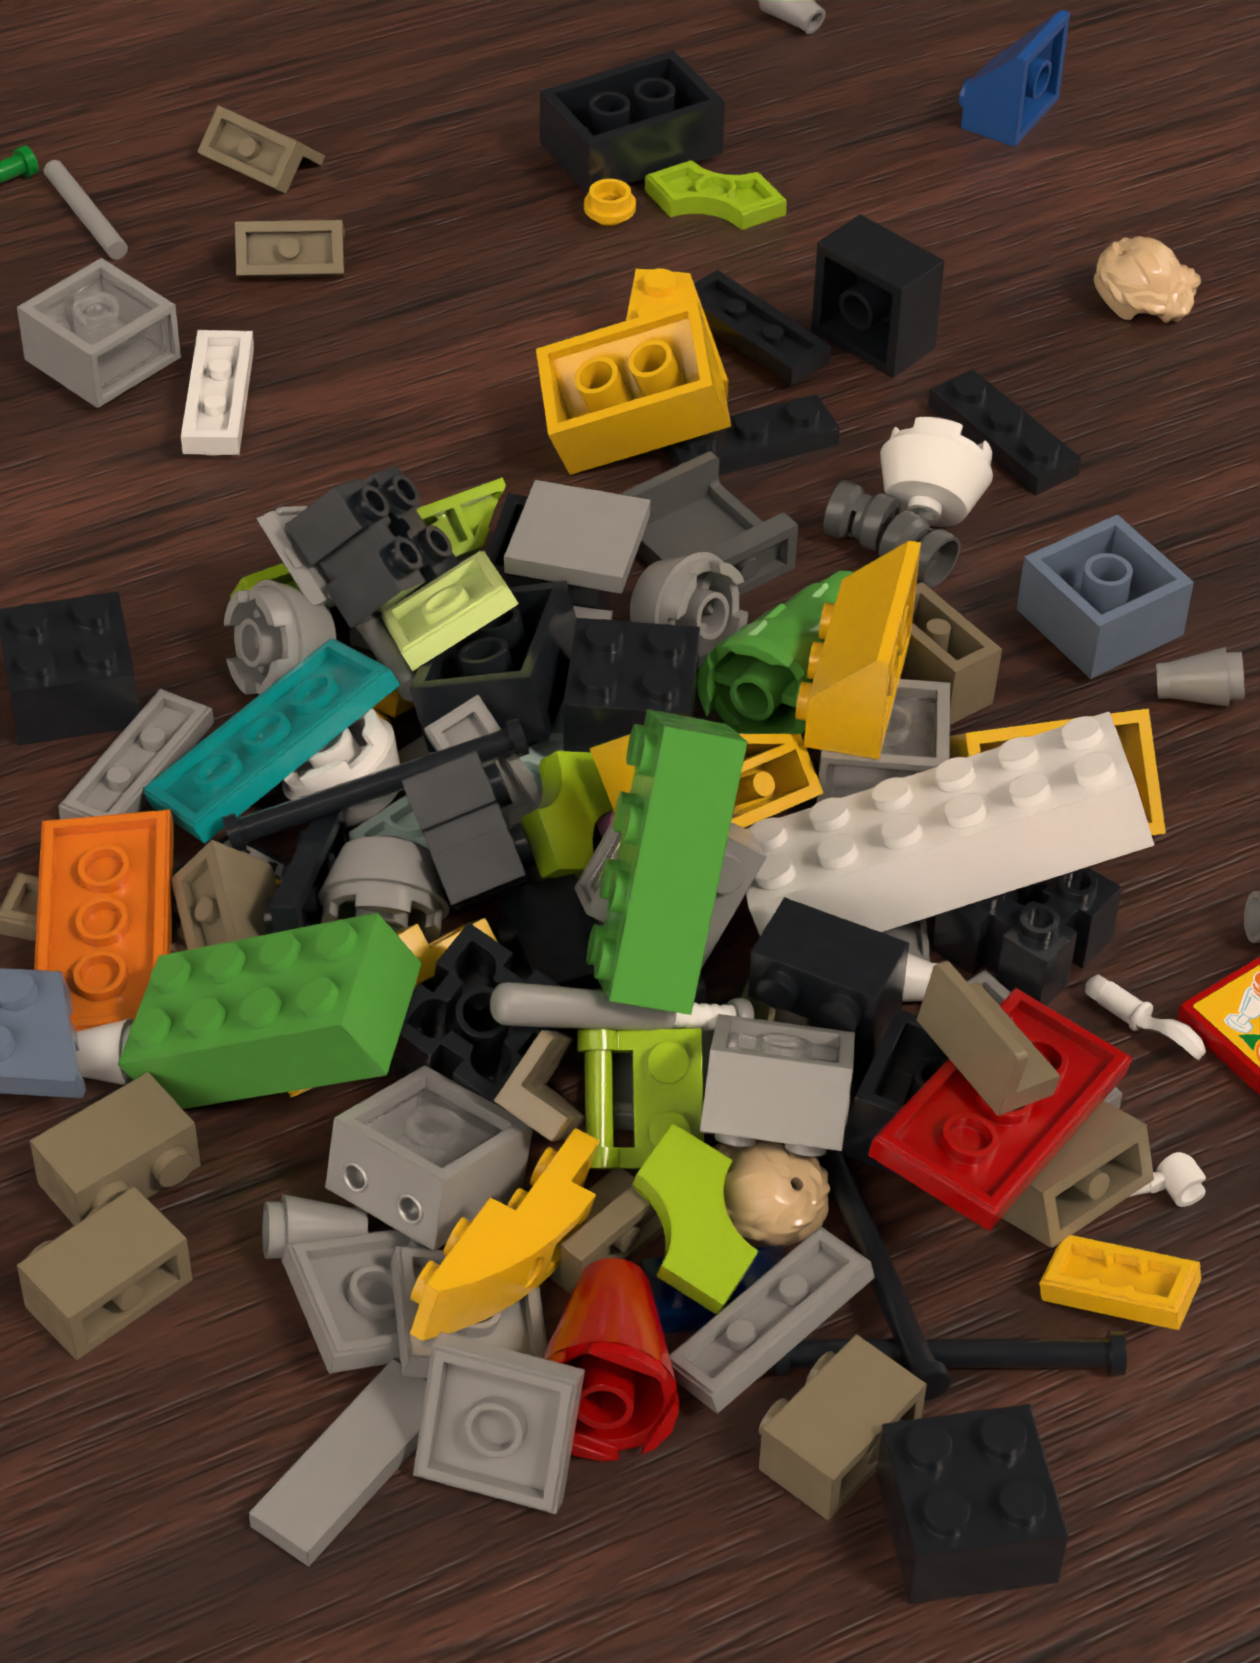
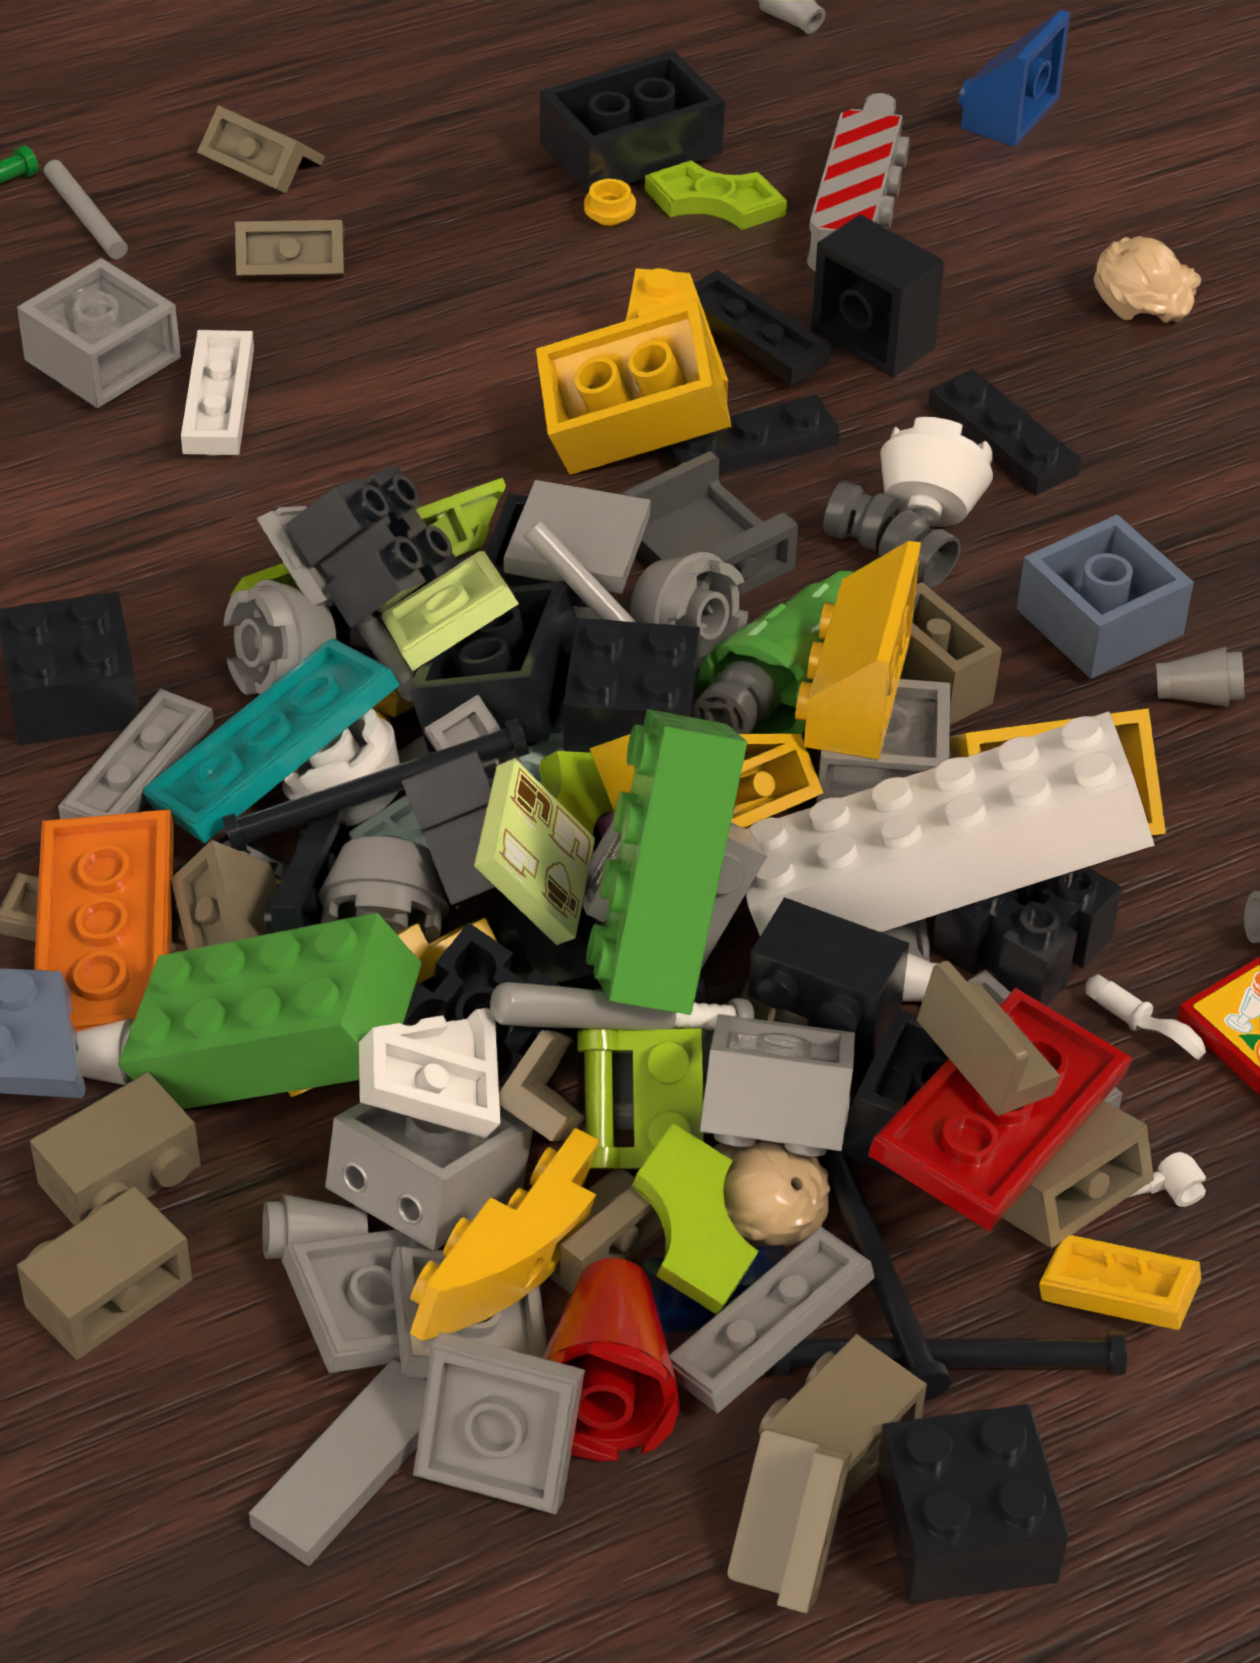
(435, 1071): none -> white wing
(535, 852): none -> yellowish green tile
(575, 574): none -> light grey bar
(738, 697): none -> dark grey wheel
(789, 1517): none -> dark tan panel
(860, 169): none -> light grey hinge

